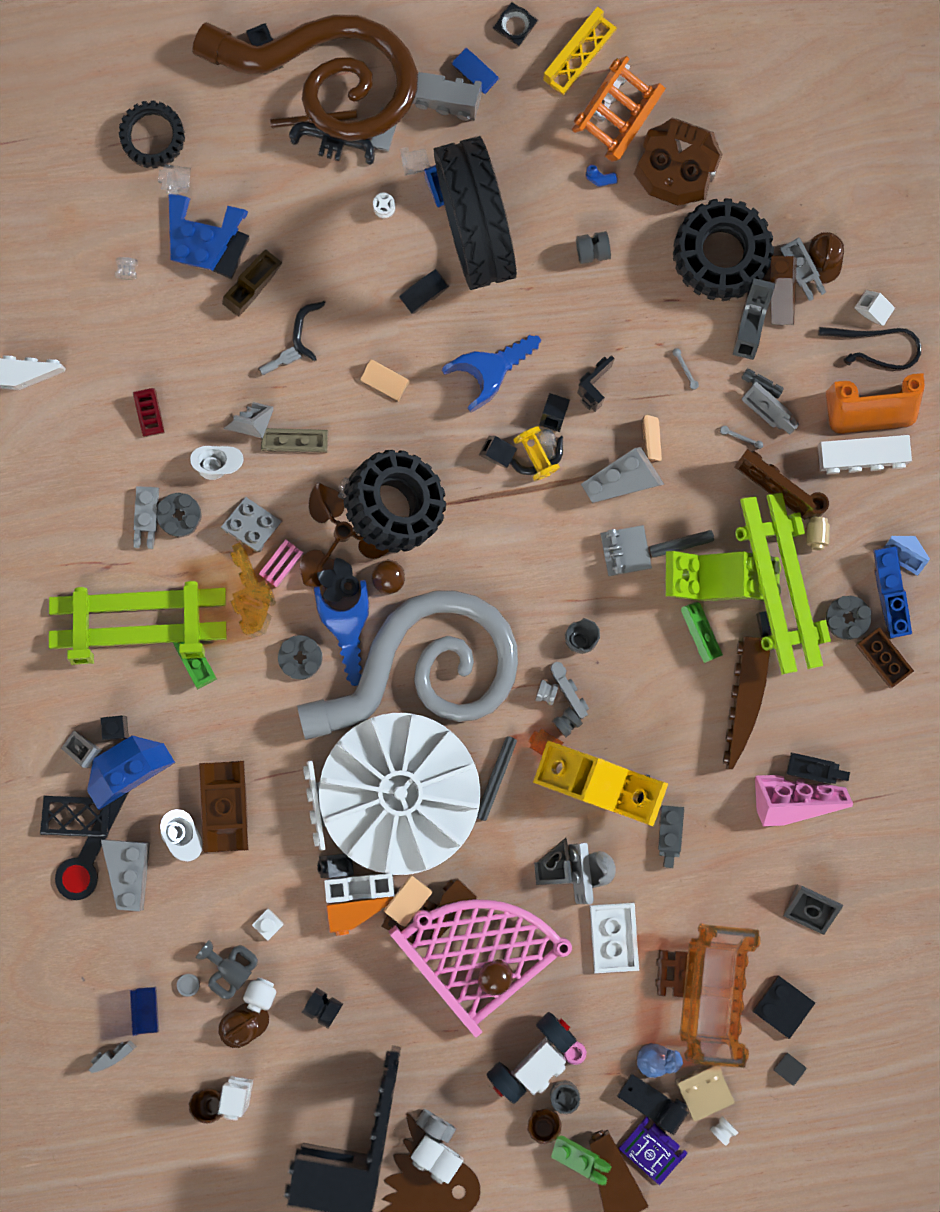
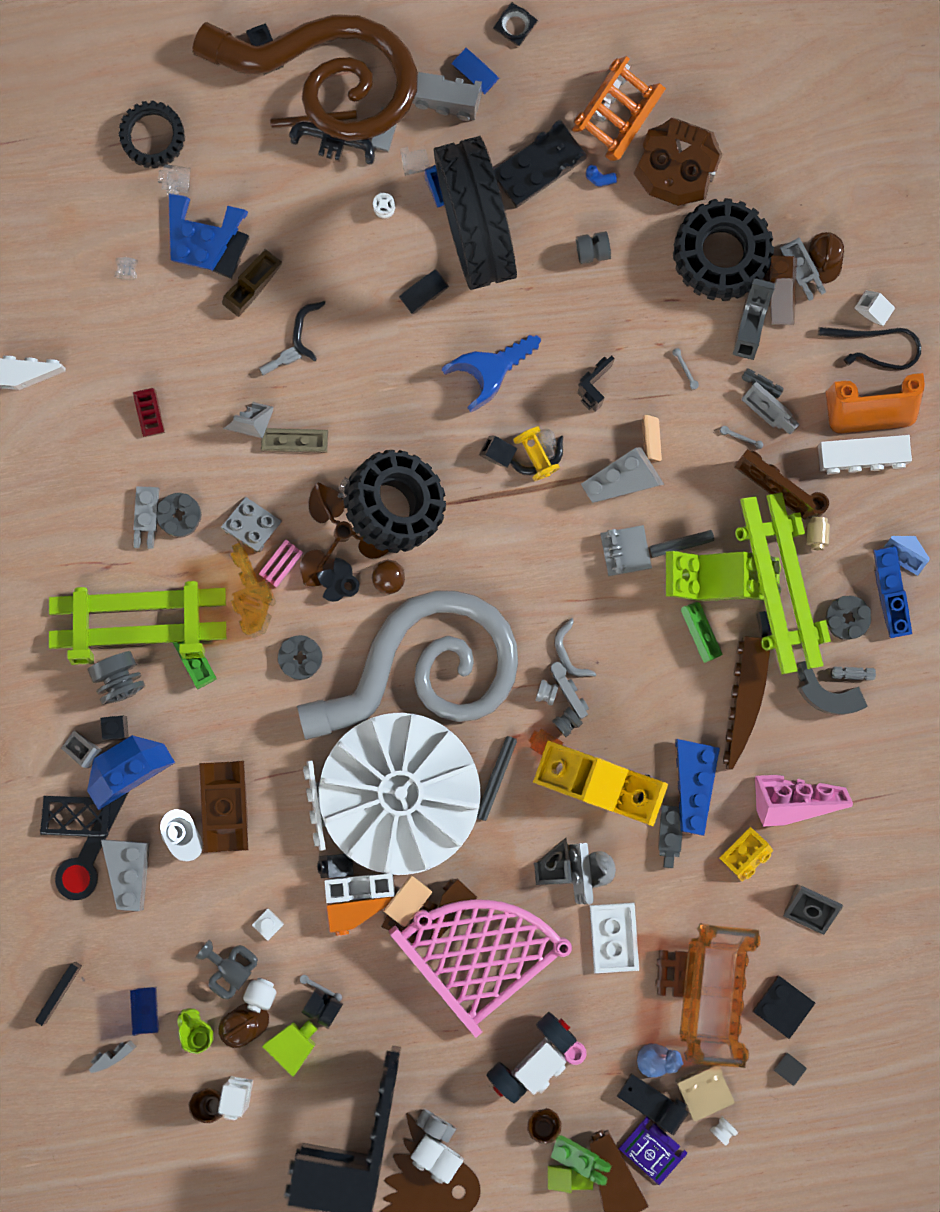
(58, 993): none -> black tile
(116, 677): none -> dark grey wheel
(188, 985): light grey piece -> none
(193, 1032): none -> lime hair
(216, 461): white piece -> none
(292, 1046): none -> lime torso
(305, 979): none -> light grey hinge
(346, 627): blue animal -> none
(384, 380): light nougat slope -> none
(495, 977): reddish brown hair -> none
(539, 164): none -> black hinge
(554, 412): black brick -> none
(563, 654): none -> light grey animal
(565, 1097): dark grey wheel -> none
(565, 1179): none -> lime slope
(569, 51): yellow fence -> none
(582, 636): dark grey hair -> none
(696, 778): none -> blue wing
(746, 854): none -> yellow bracket
(815, 769): black hinge -> none
(825, 701): none -> dark grey arch
(853, 673): none -> light grey axle
(884, 658): reddish brown piece -> none

